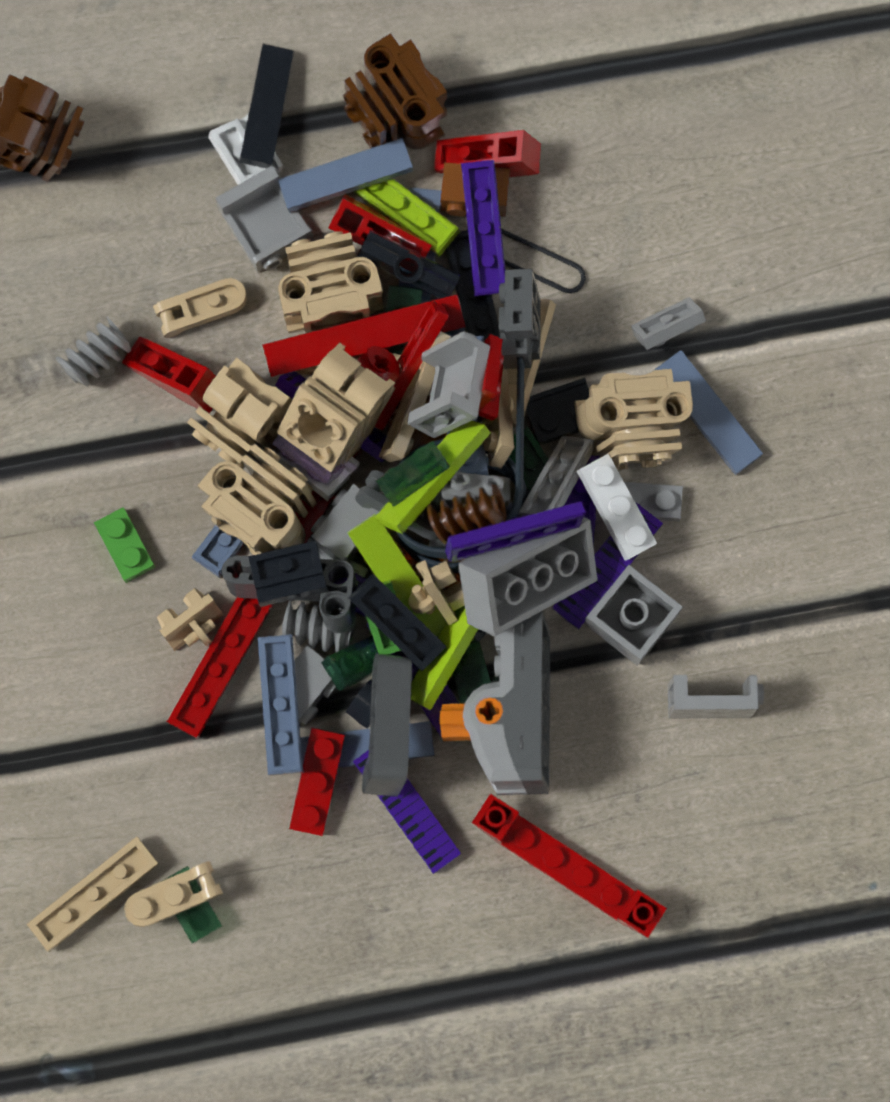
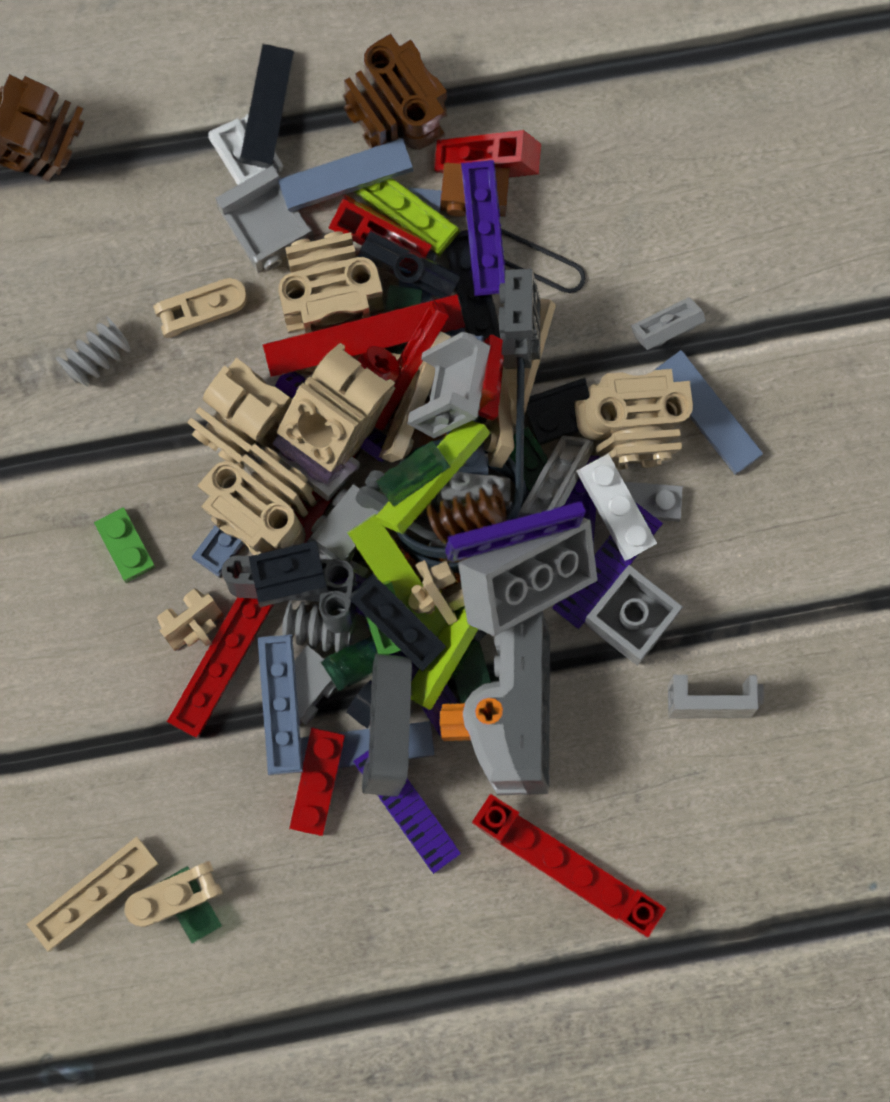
(170, 371): red slope -> none

